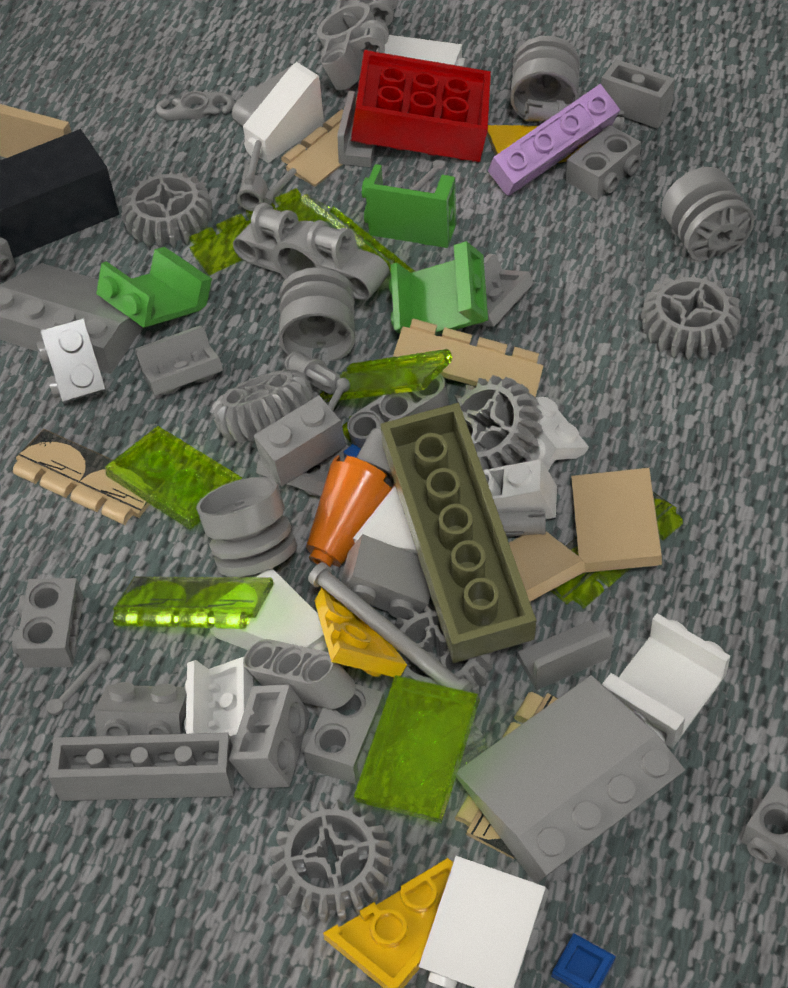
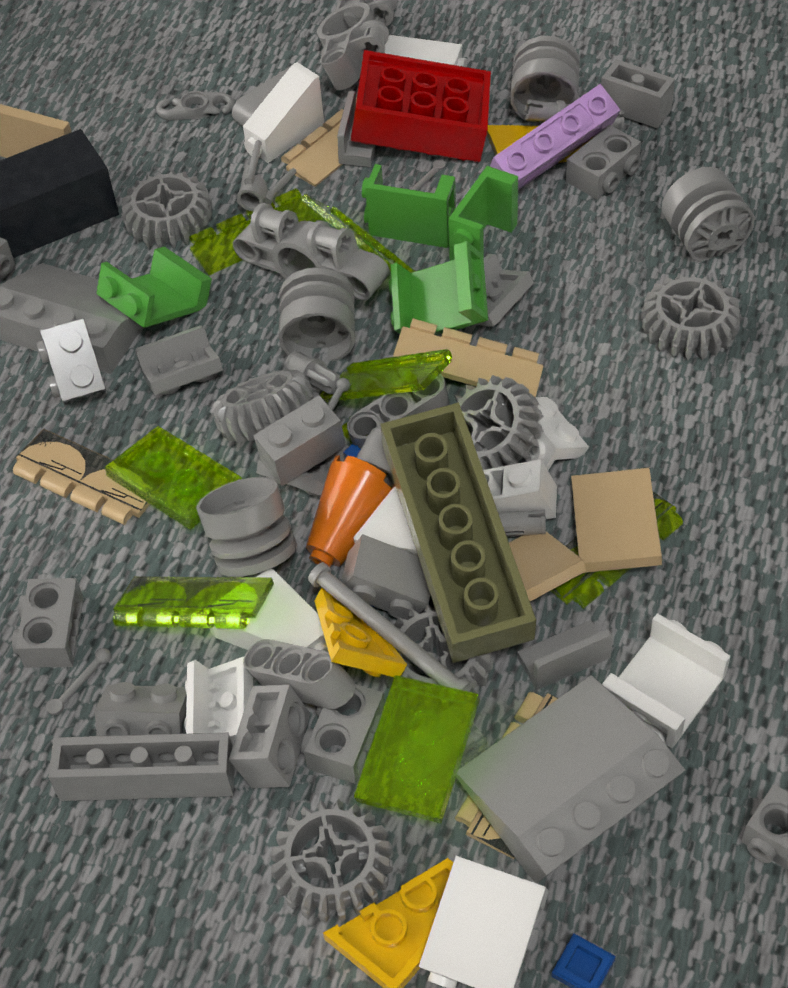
(488, 202): none -> bright green panel

